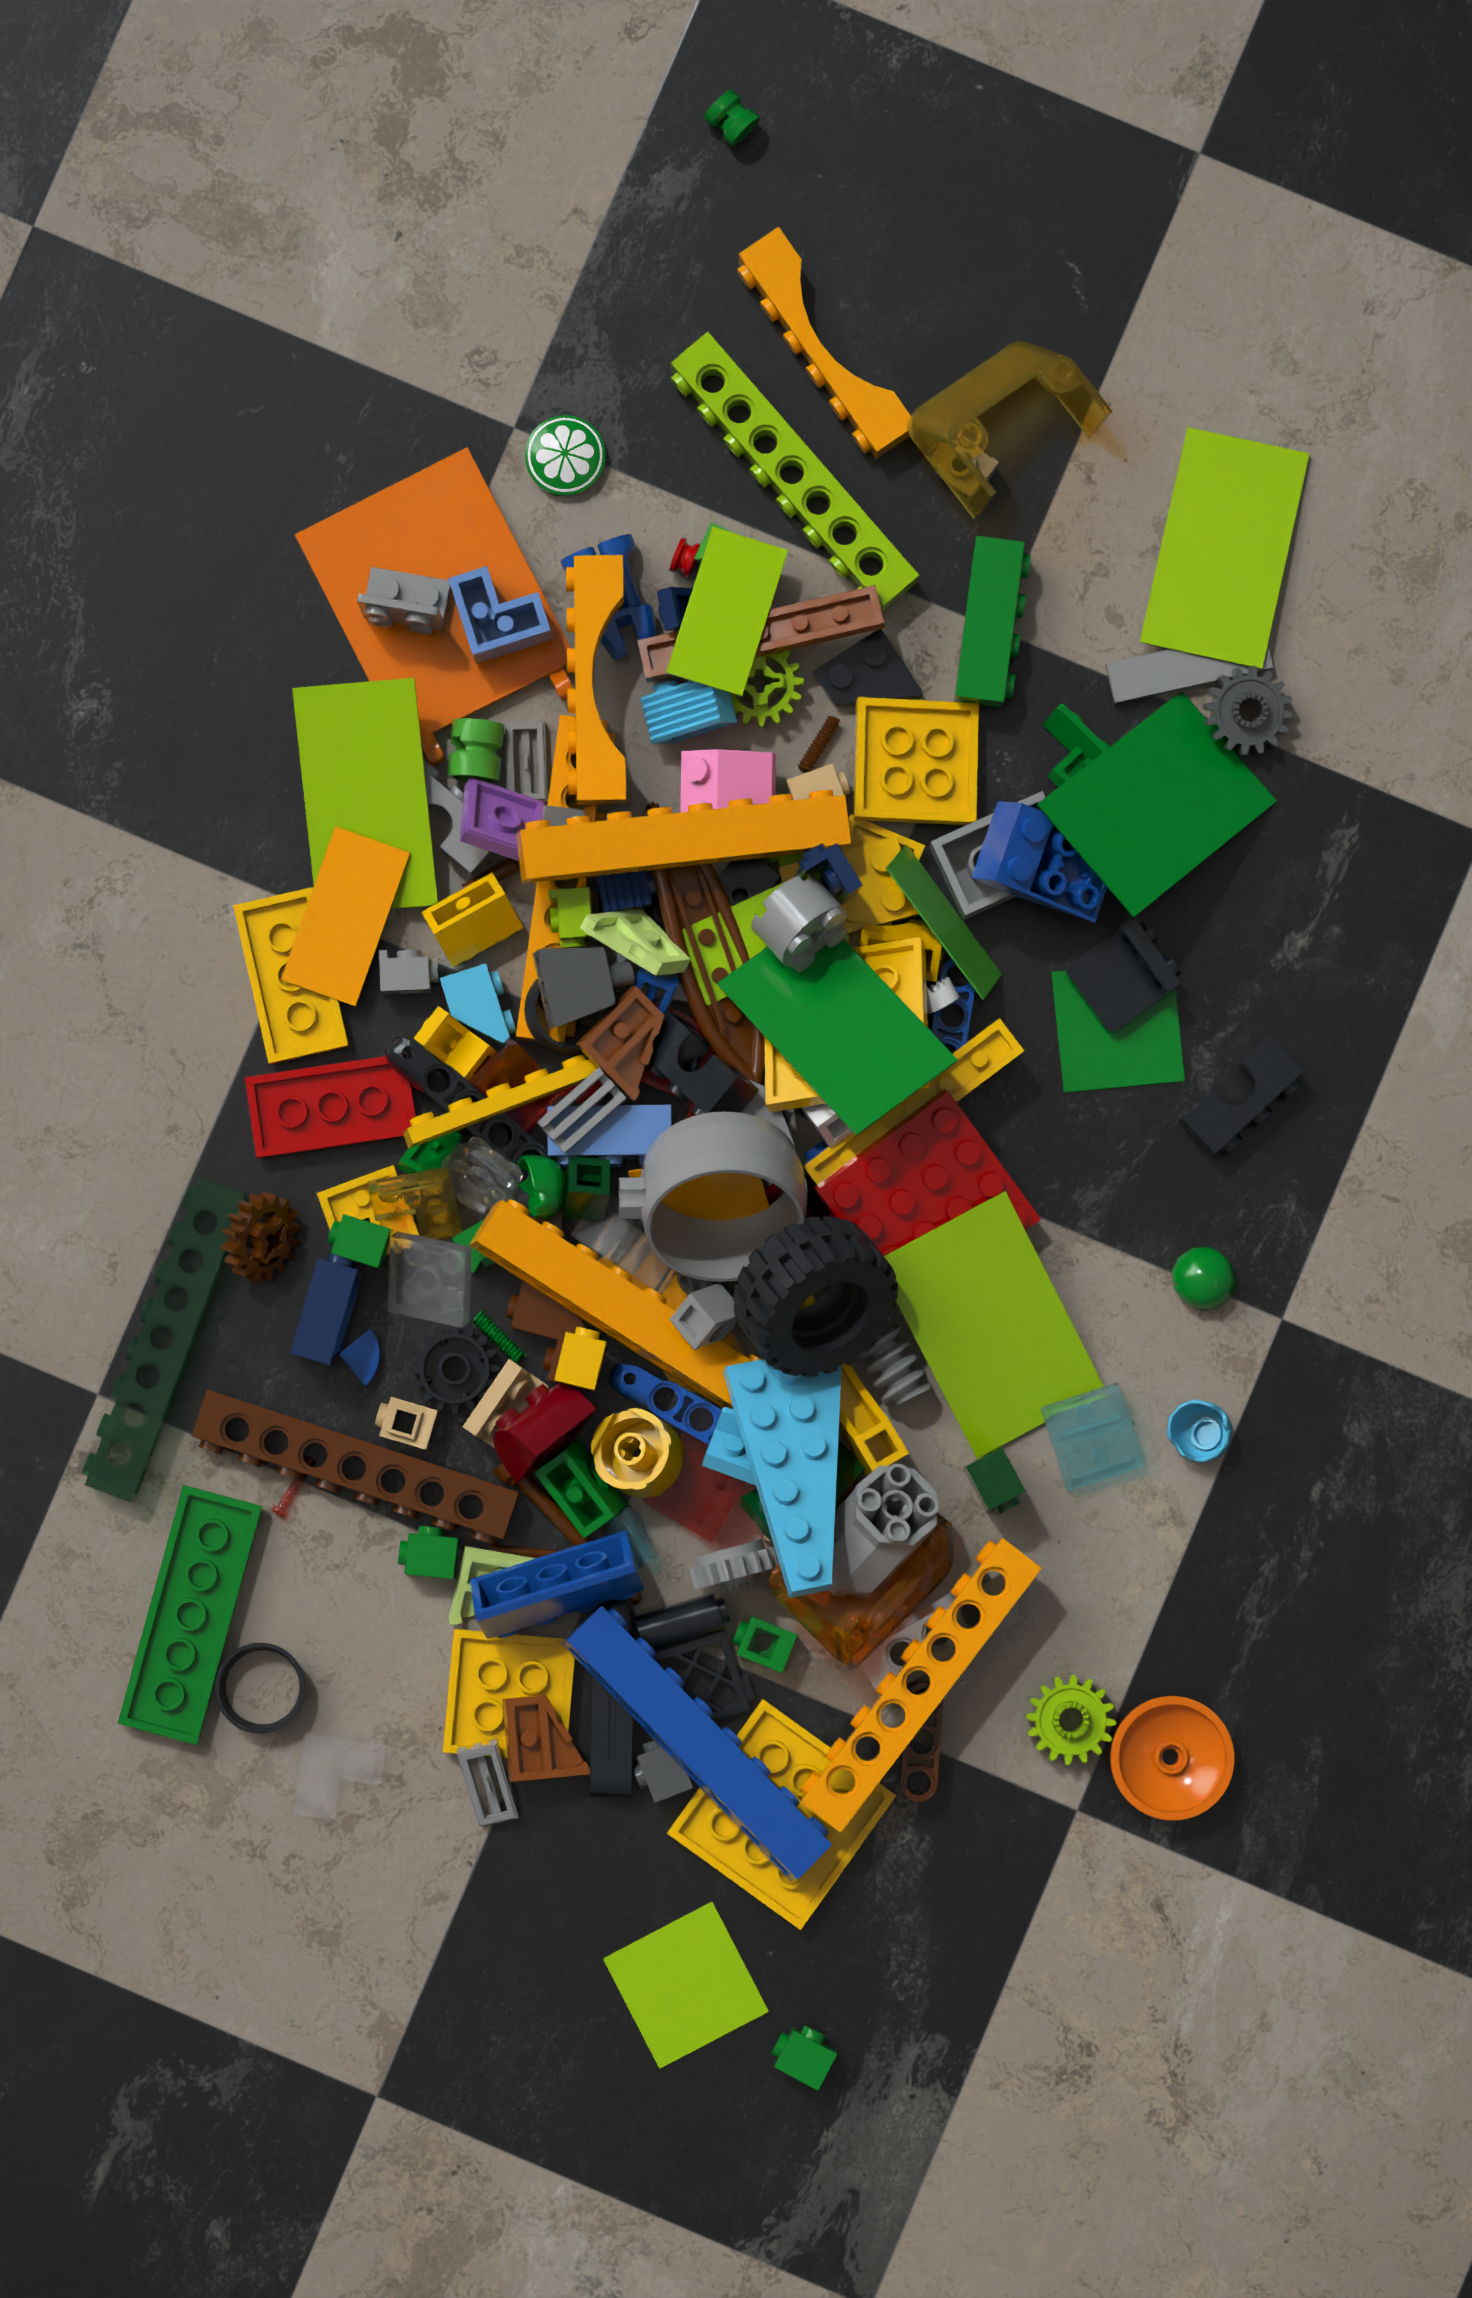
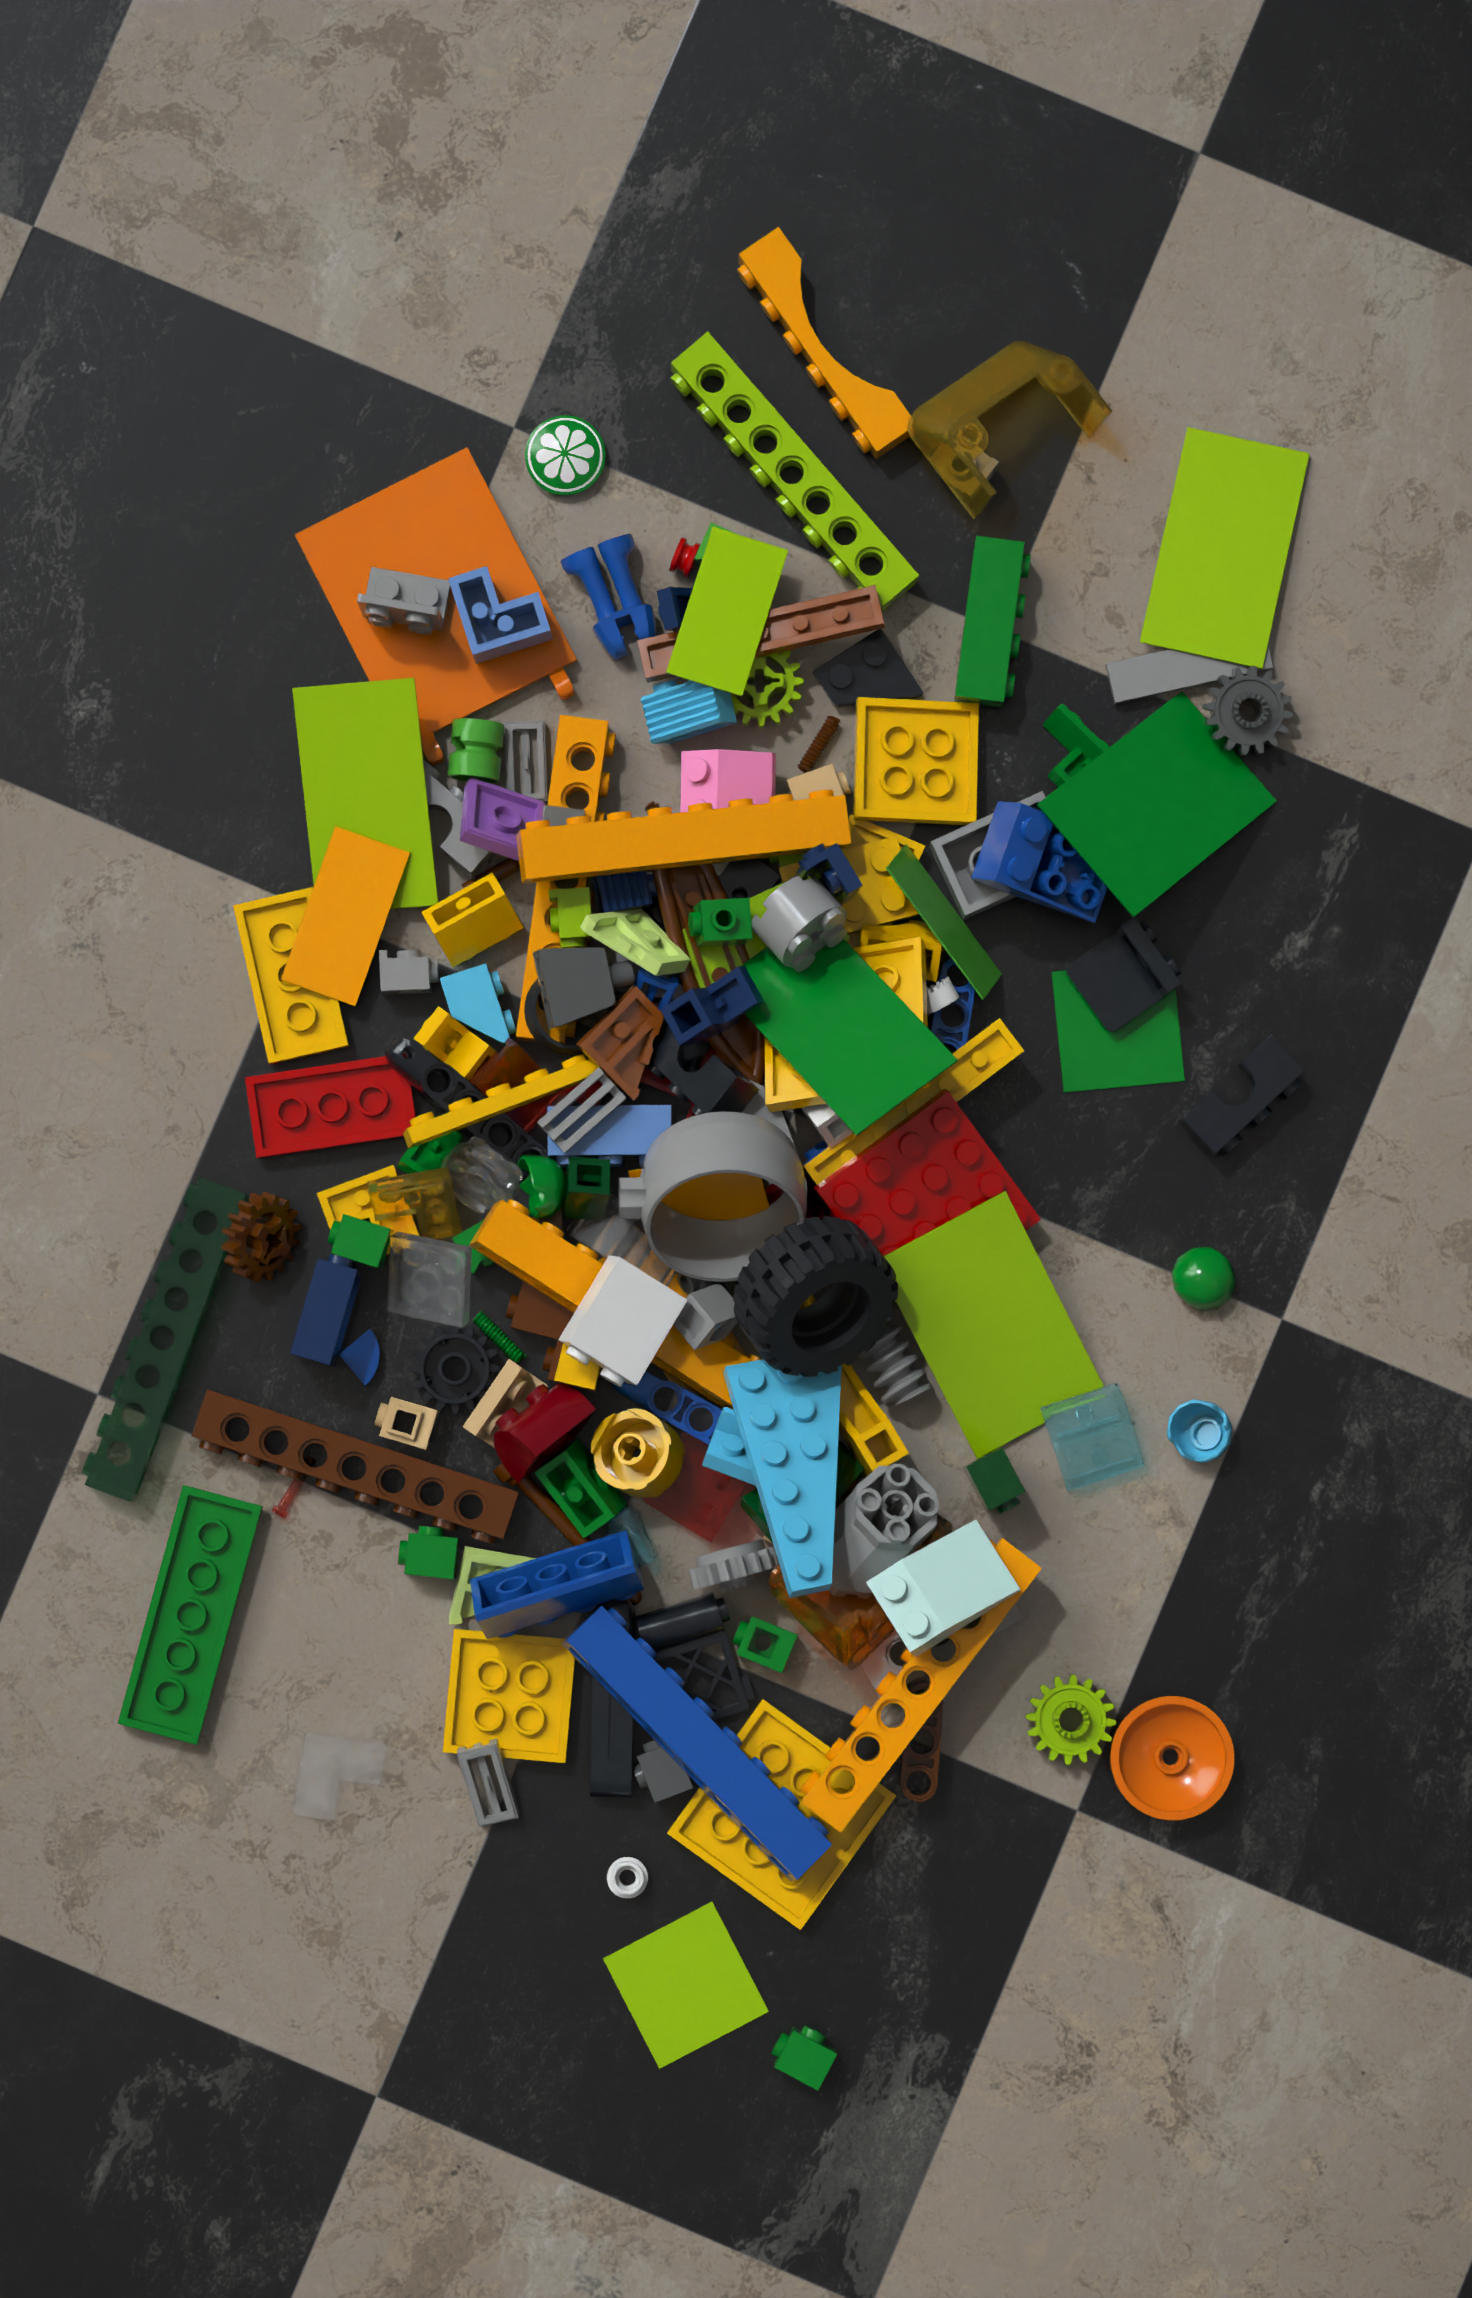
(222, 1700): black tyre -> none
(522, 1551): reddish brown piece -> none
(538, 1741): dark orange wing -> none
(597, 597): light orange arch -> none
(619, 1888): none -> white plate
(621, 1321): none -> white brick
(712, 1009): none -> dark blue brick
(721, 922): none -> green brick
(732, 117): green wheel -> none
(943, 1587): none -> light aqua slope

